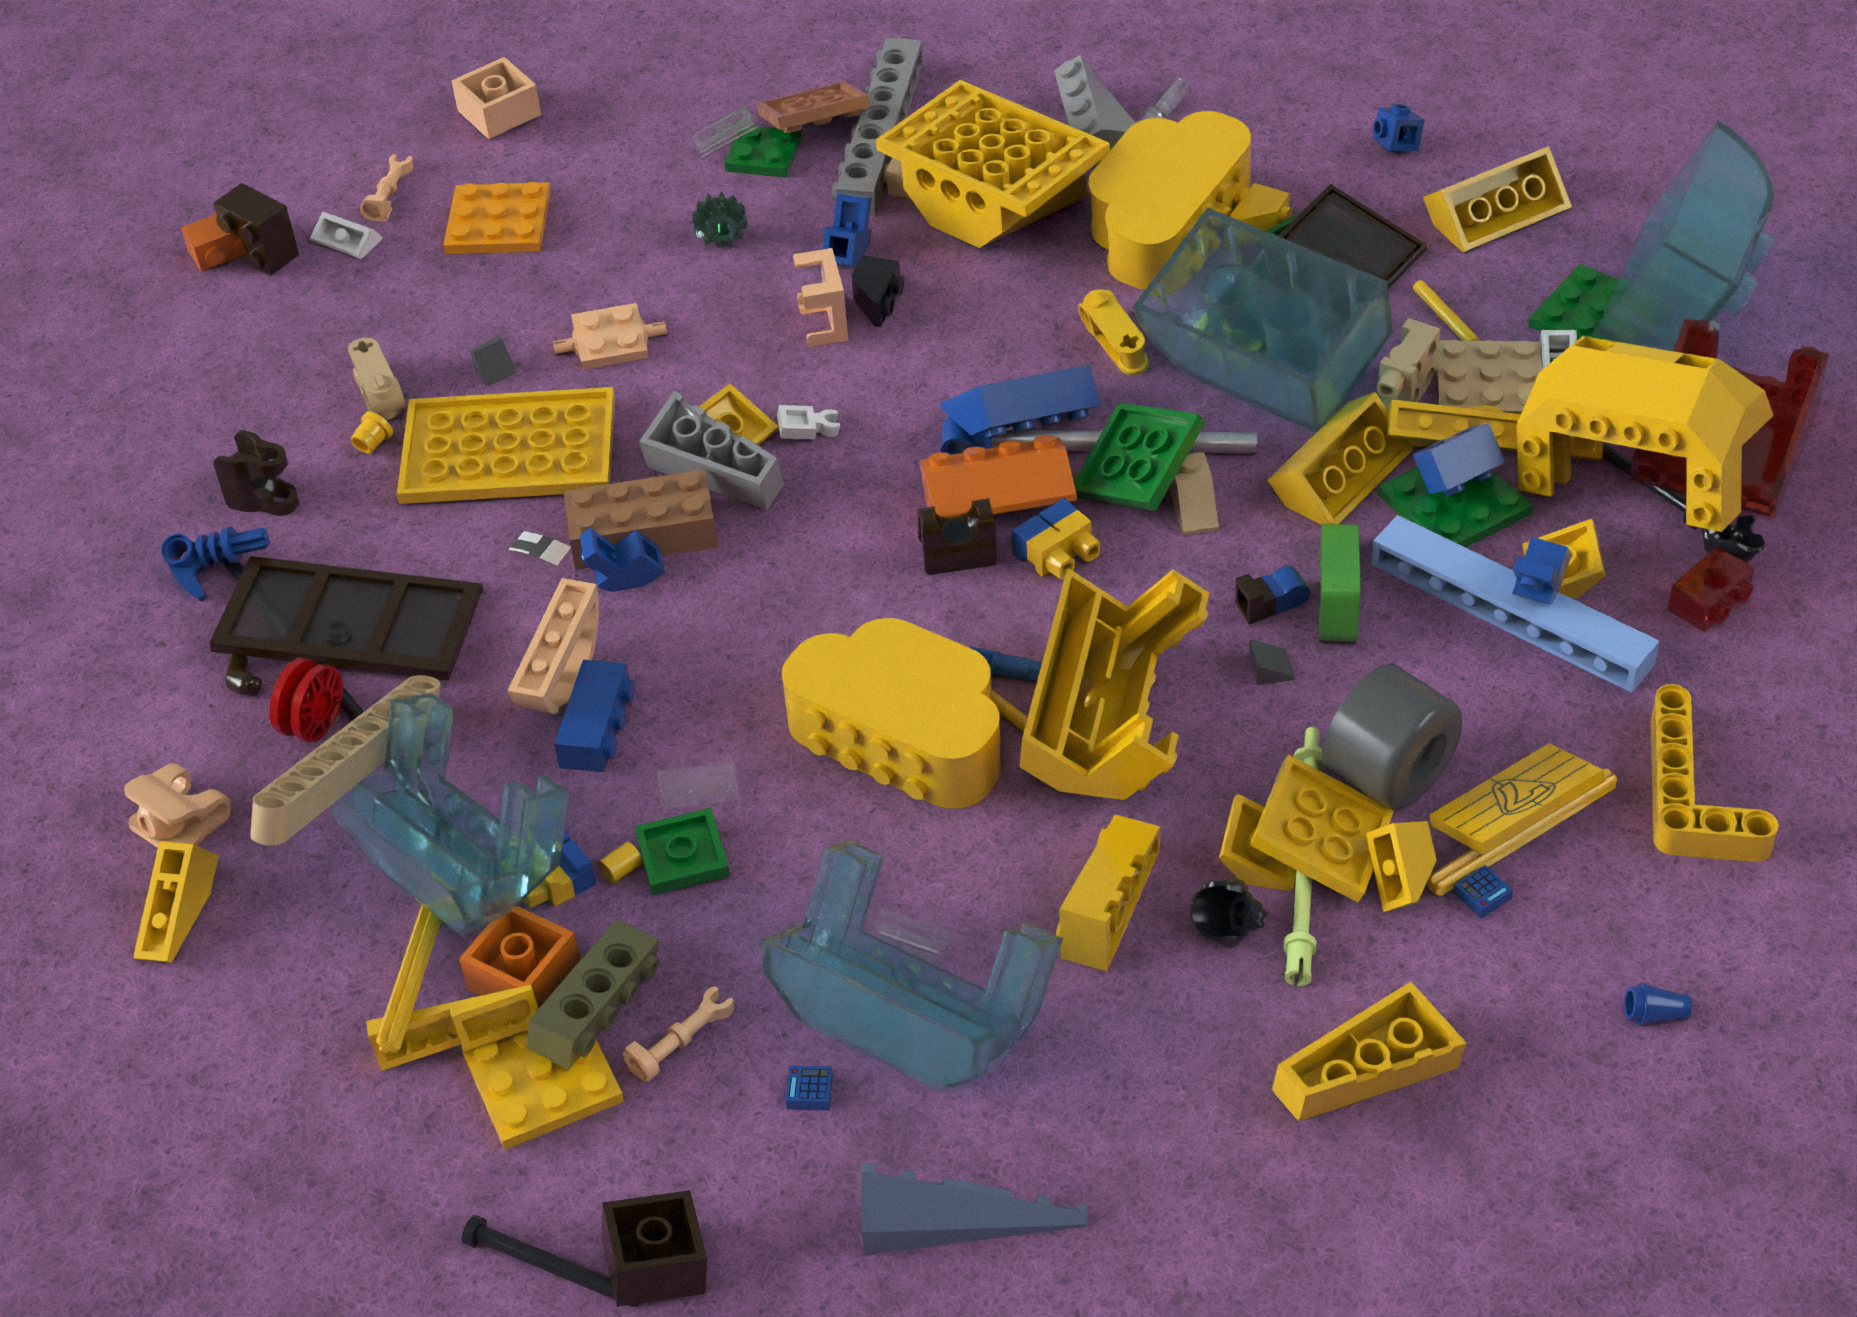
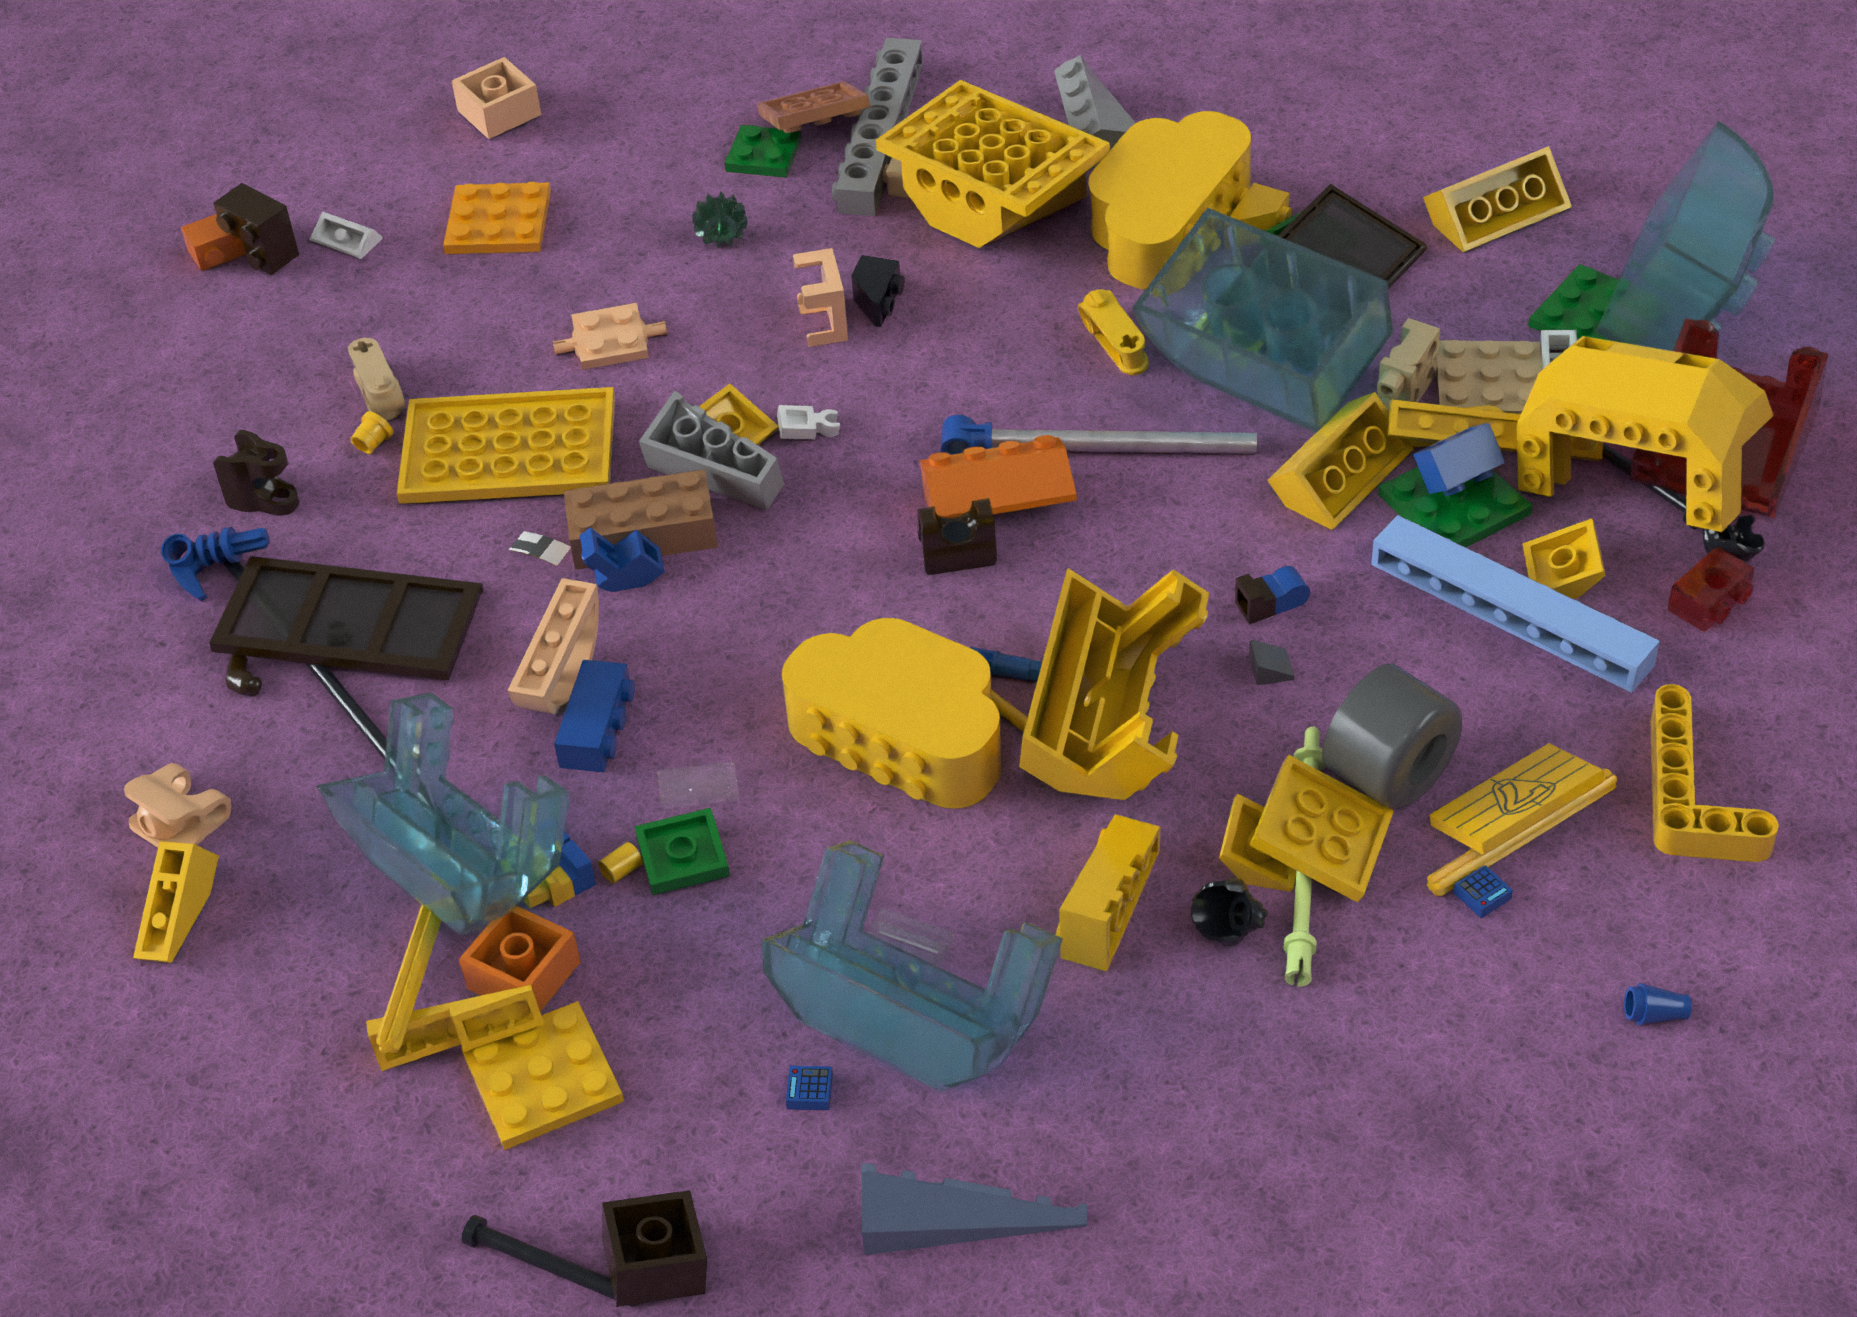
(306, 699): red wheel -> none
(329, 770): tan beam -> none
(376, 206): light nougat piece -> none
(492, 361): dark grey slope -> none
(593, 994): olive brick -> none
(645, 1062): light nougat piece -> none
(723, 131): clear tile -> none
(850, 229): blue brick -> none
(1024, 401): blue slope -> none
(1055, 539): yellow hips -> none
(1137, 456): green plate -> none
(1167, 101): clear pin -> none
(1194, 496): tan slope -> none
(1339, 583): bright green beam -> none
(1370, 1055): yellow wedge -> none
(1398, 128): blue brick -> none
(1401, 862): yellow slope -> none
(1444, 312): yellow bar -> none
(1541, 570): blue brick -> none

